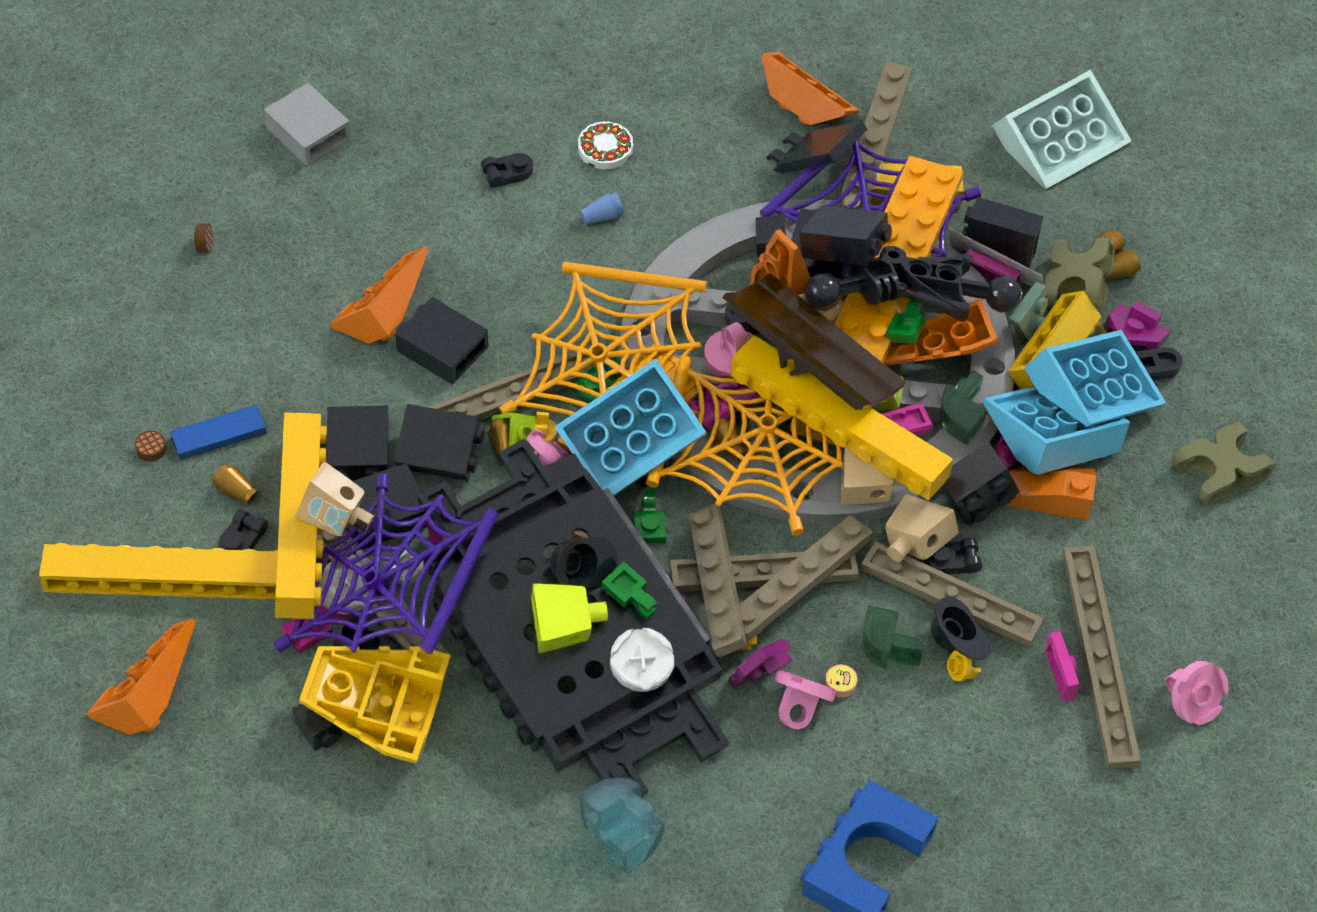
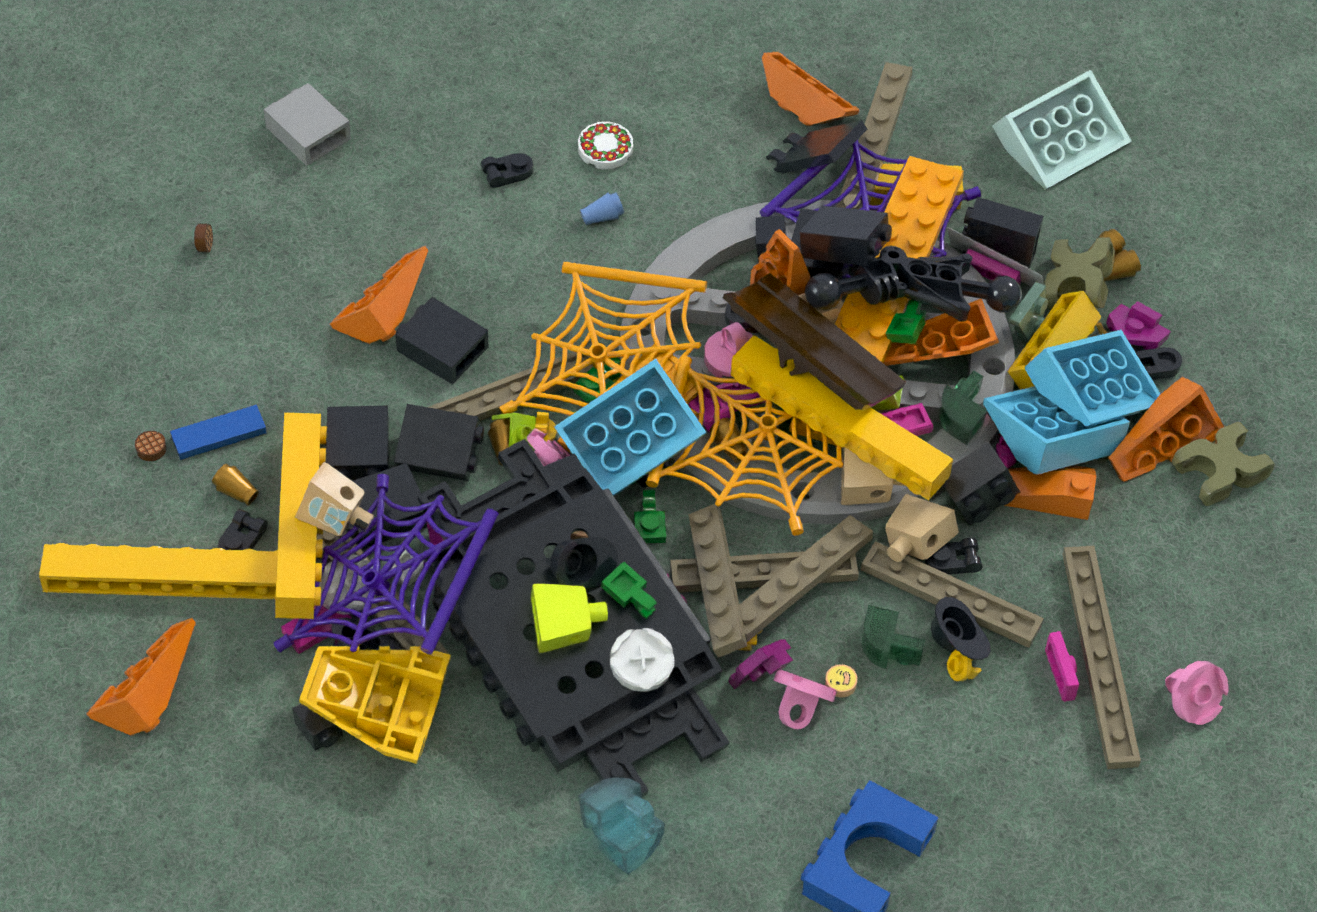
(1171, 422): none -> orange wedge

